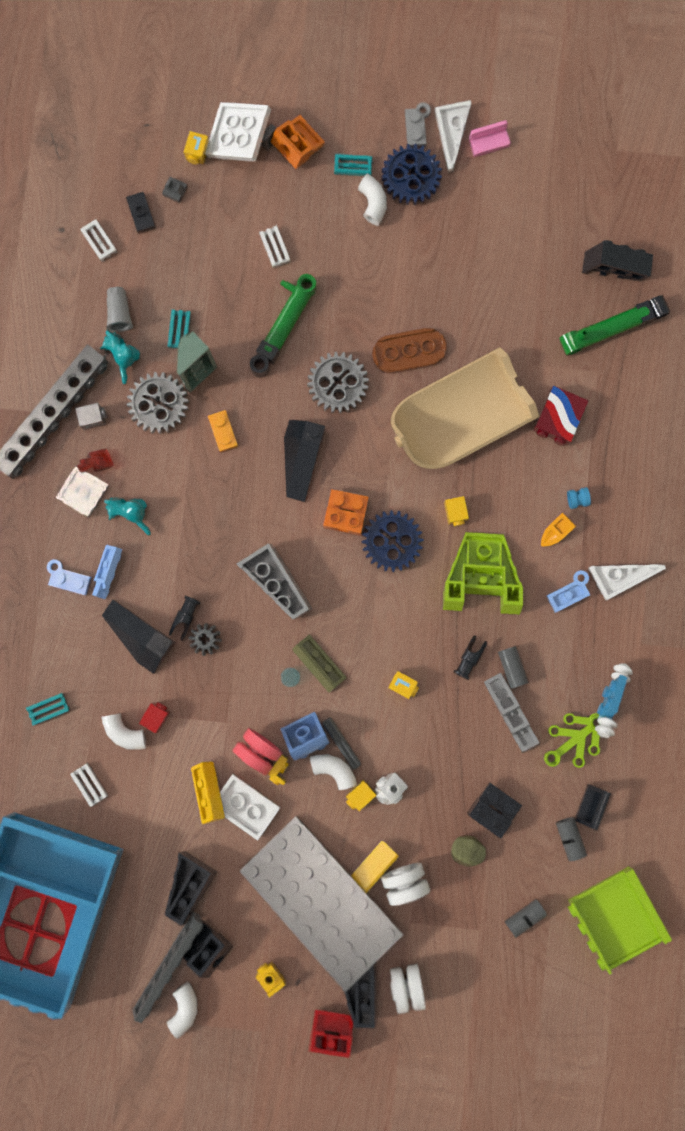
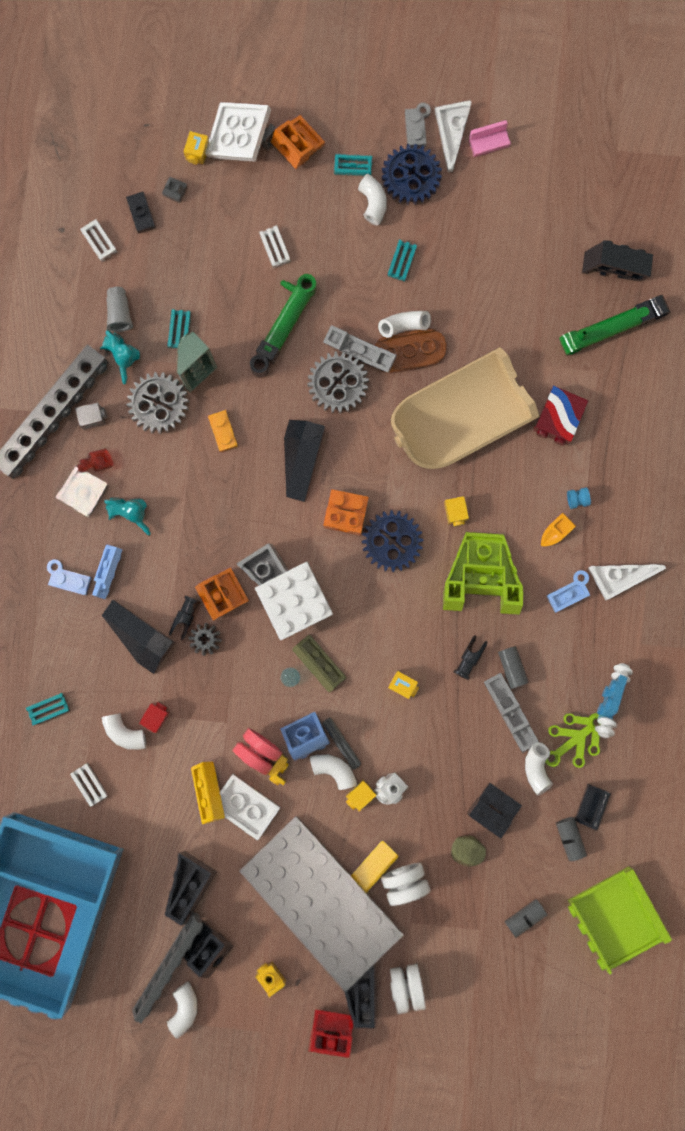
(221, 593): none -> orange brick
(294, 601): none -> white plate
(359, 349): none -> light grey slope
(404, 322): none -> white cylinder
(407, 245): none -> teal tile
(535, 768): none -> white cylinder

